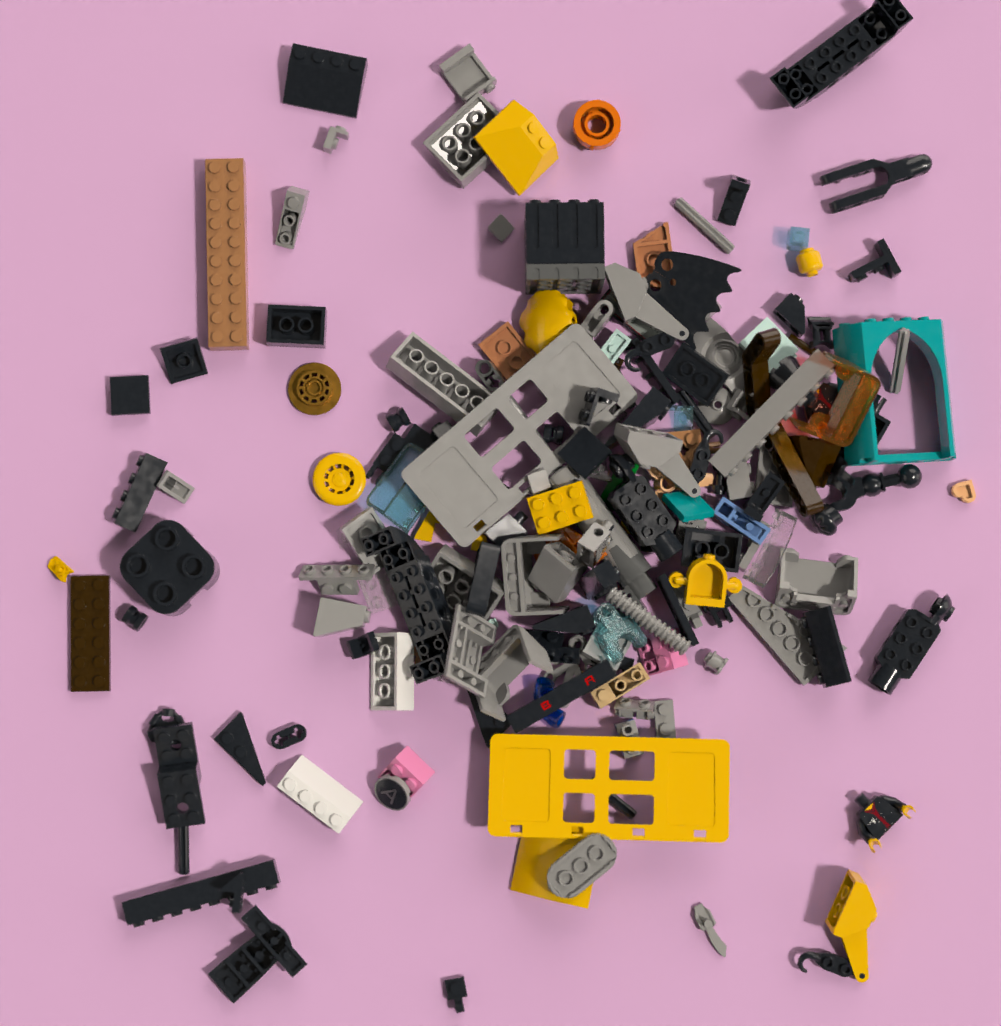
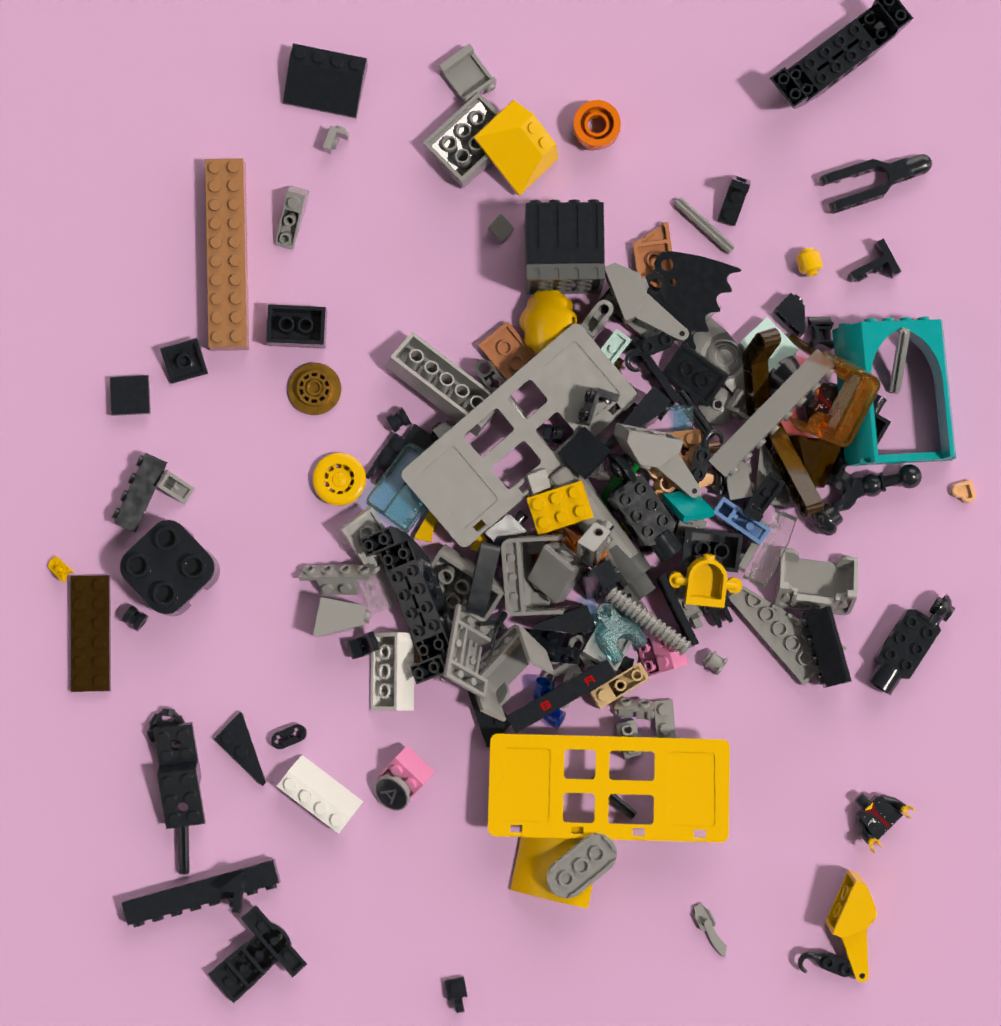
(498, 623): none -> black plant
(797, 238): clear light blue brick -> none

